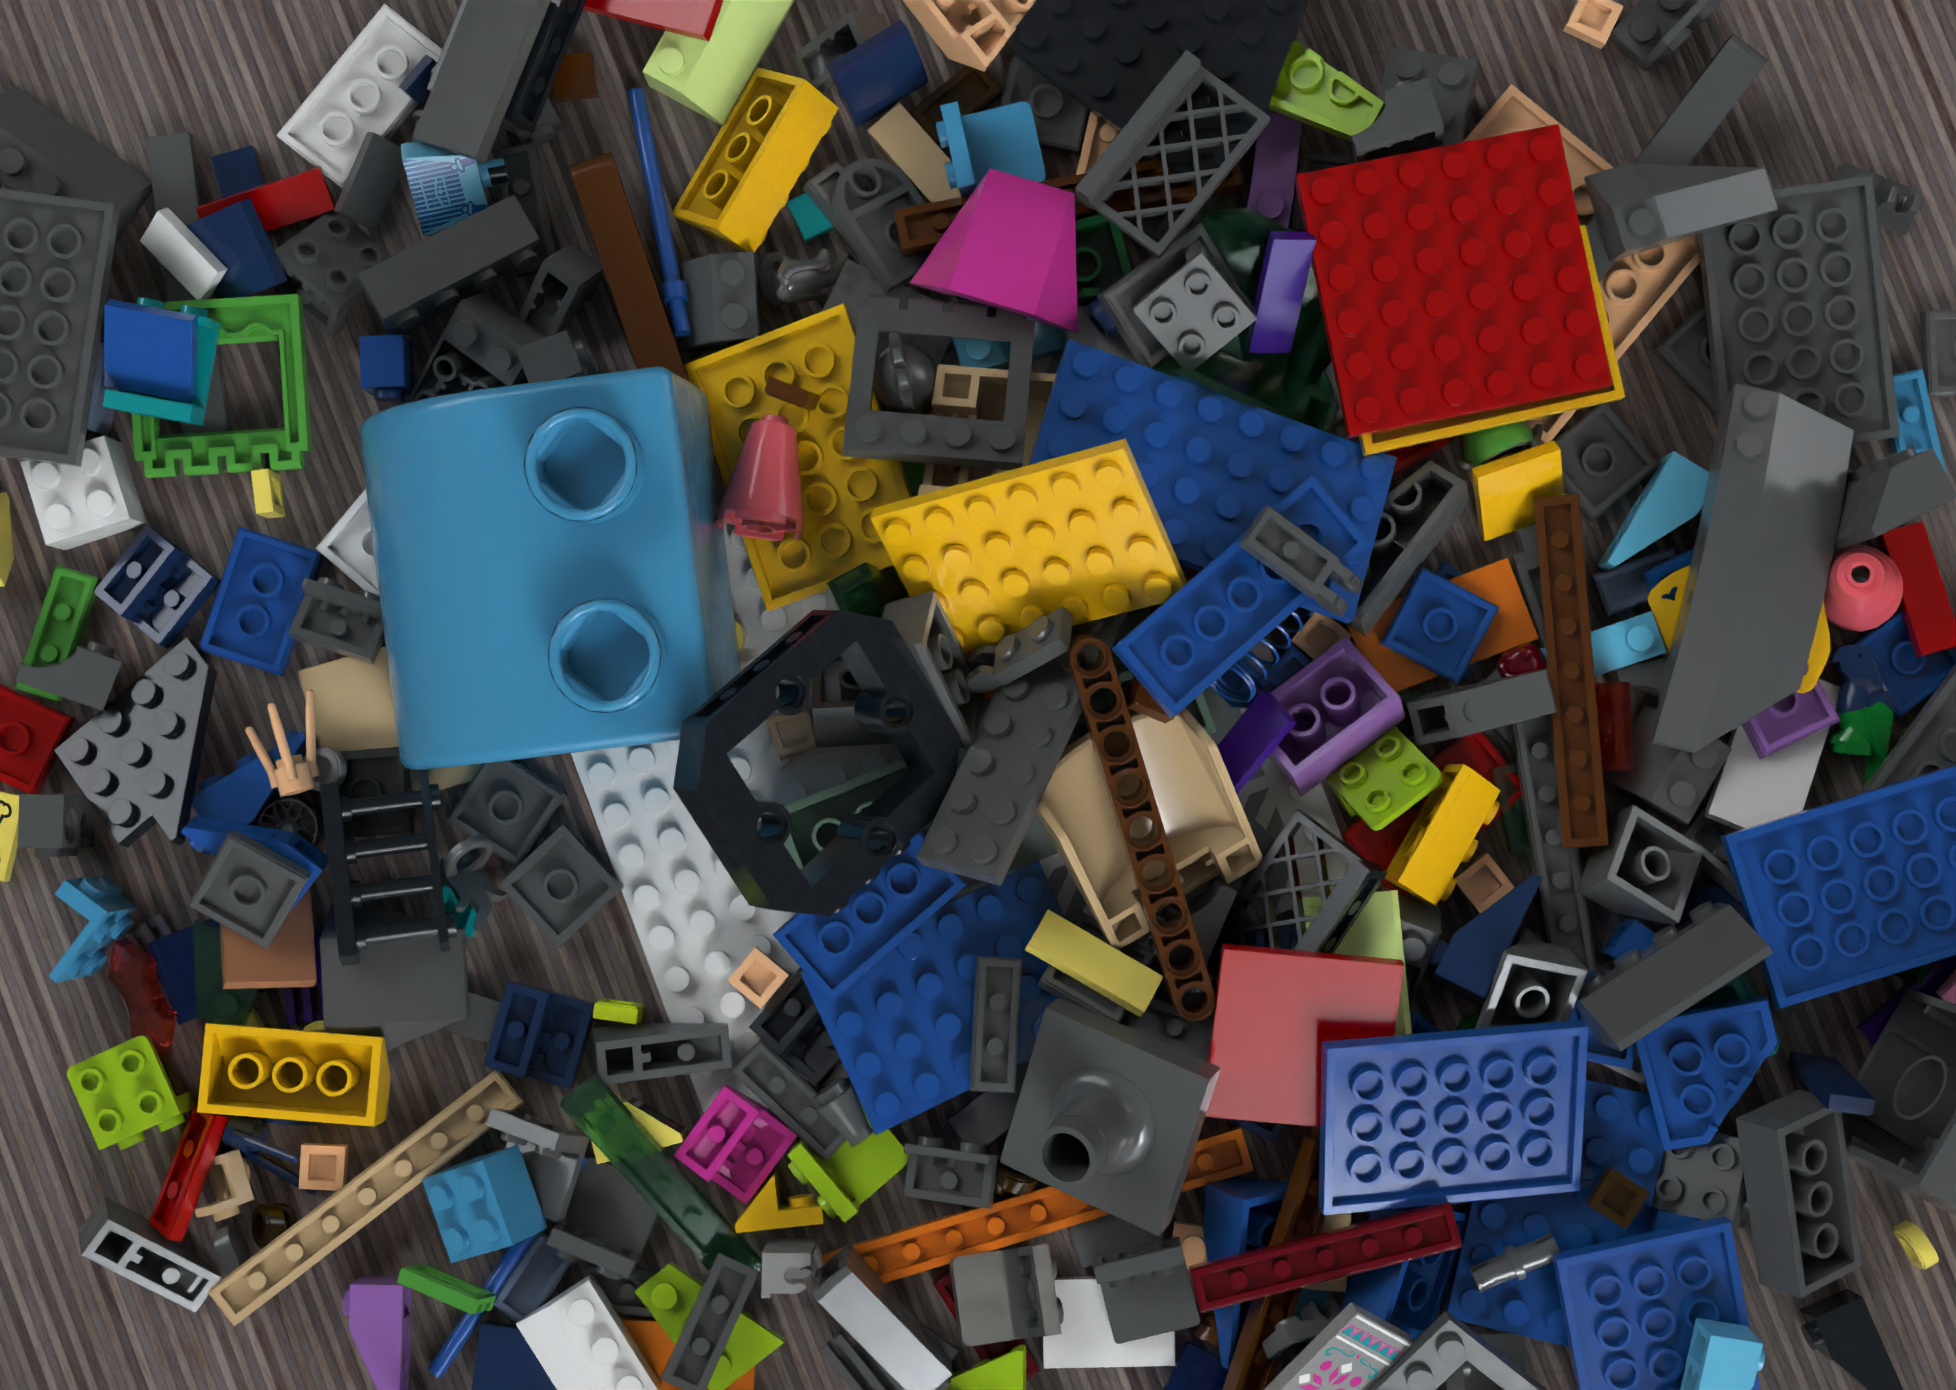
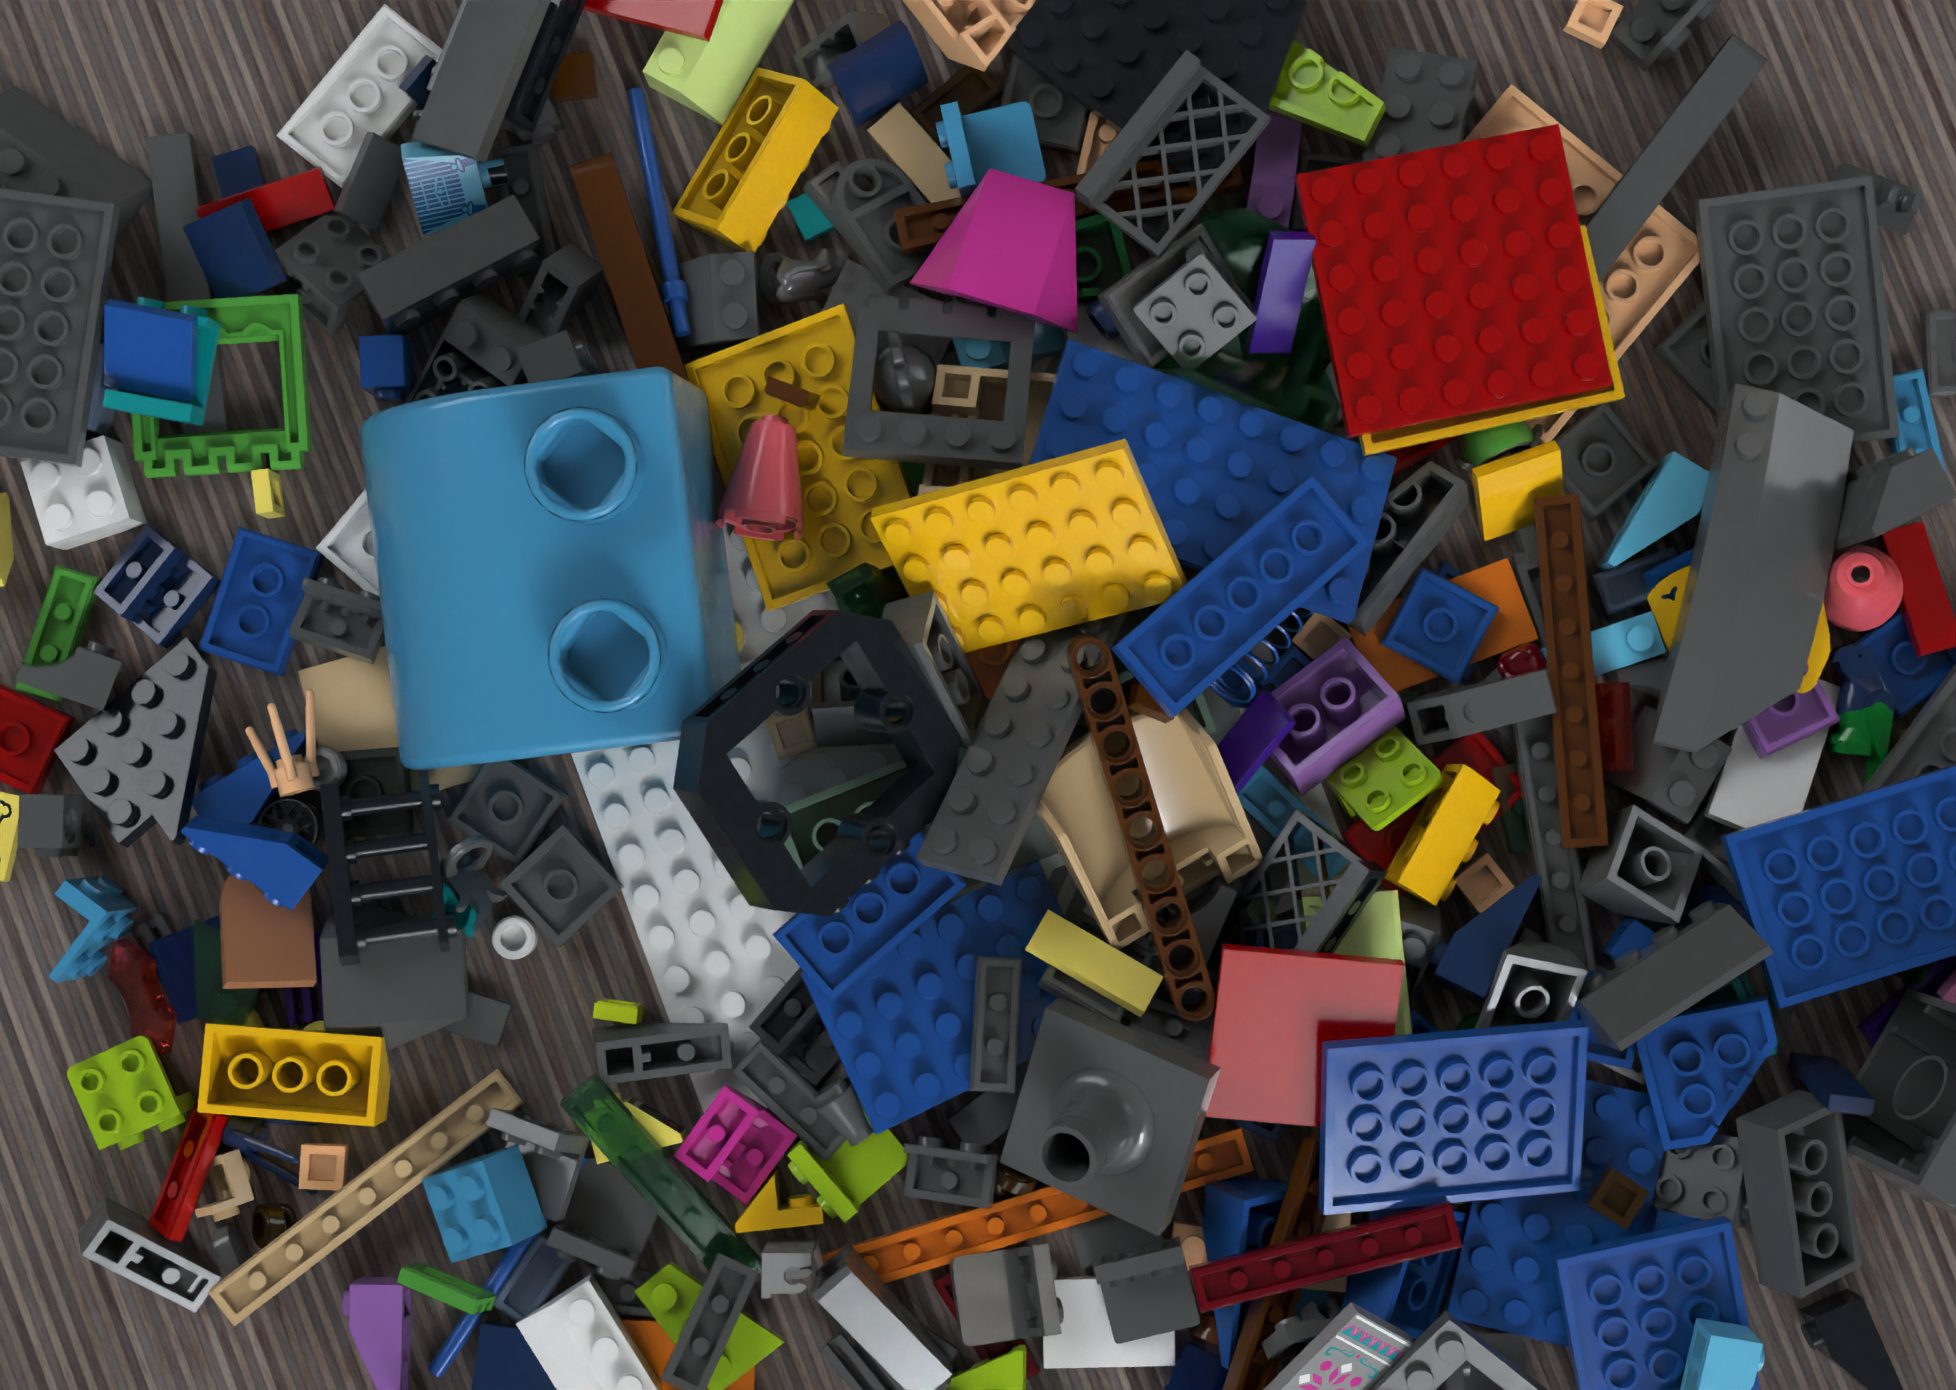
(183, 254): white tile -> none
(249, 888): dark grey tile -> none
(514, 937): none -> white tile
(540, 1034): dark blue slope -> none
(758, 977): light nougat plate -> none
(1020, 652): dark grey hinge -> none
(1273, 806): none -> dark azure plate
(1299, 559): dark grey hinge -> none
(1405, 126): dark grey arch -> none
(1514, 1262): dark grey pin -> none
(1663, 204): dark grey wedge -> none
(1916, 1245): light yellow tile -> none

